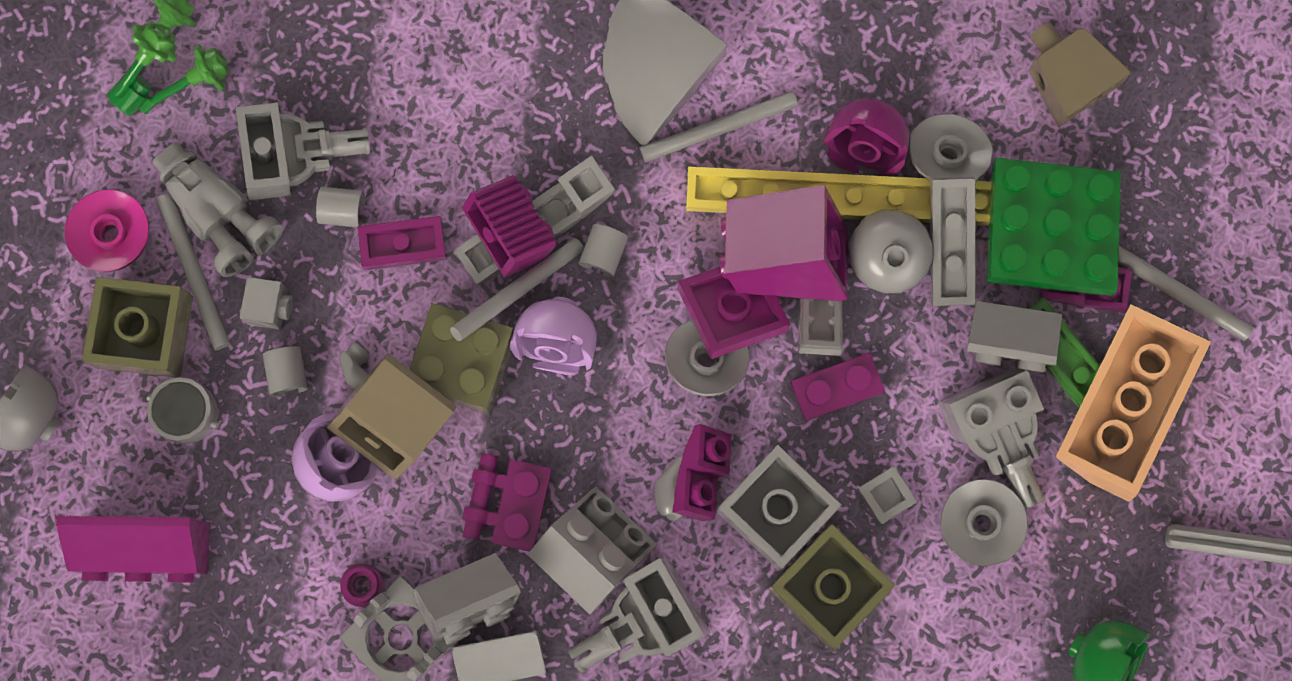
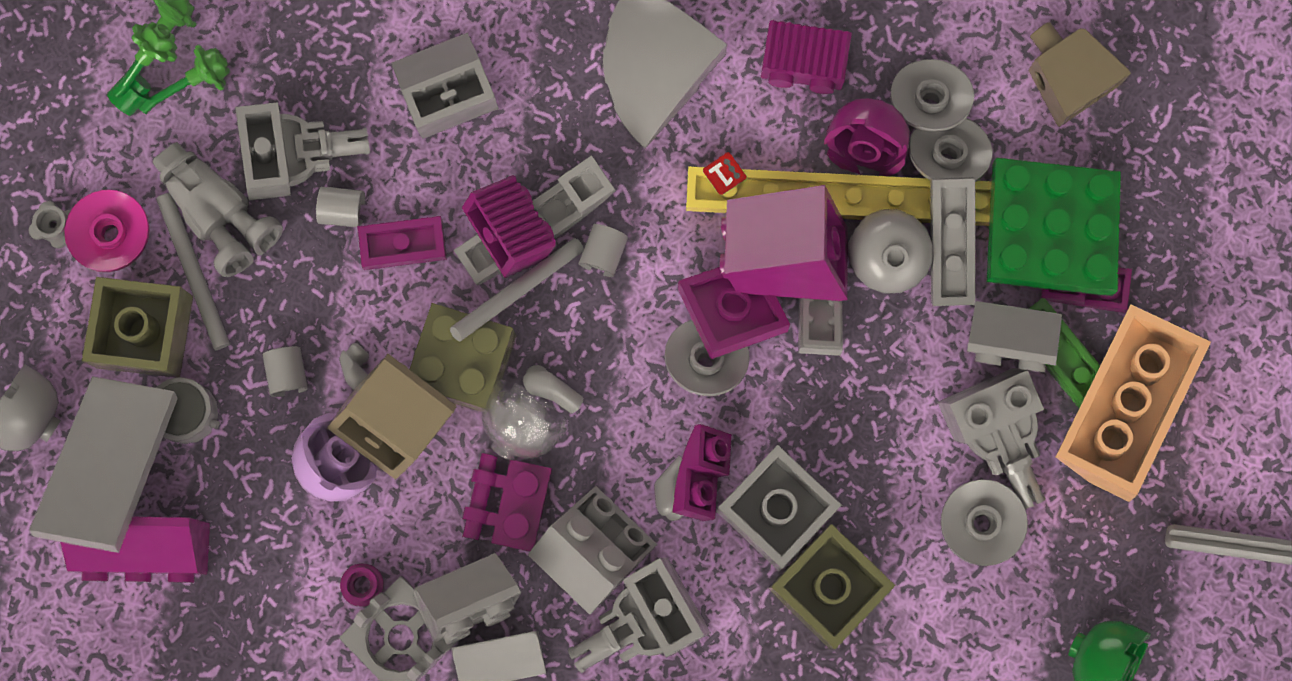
(41, 222): none -> light grey plate
(104, 464): none -> light grey tile
(265, 303): light grey plate -> none
(444, 85): none -> light grey slope
(520, 423): none -> clear cylinder
(548, 386): none -> light grey arm
(555, 334): lavender cylinder -> none
(718, 126): light grey bar -> none
(724, 173): none -> red sticker
(805, 56): none -> magenta brick
(837, 387): magenta plate -> none
(886, 495): light grey plate -> none
(933, 81): none -> light grey dish
(1184, 294): light grey bar -> none

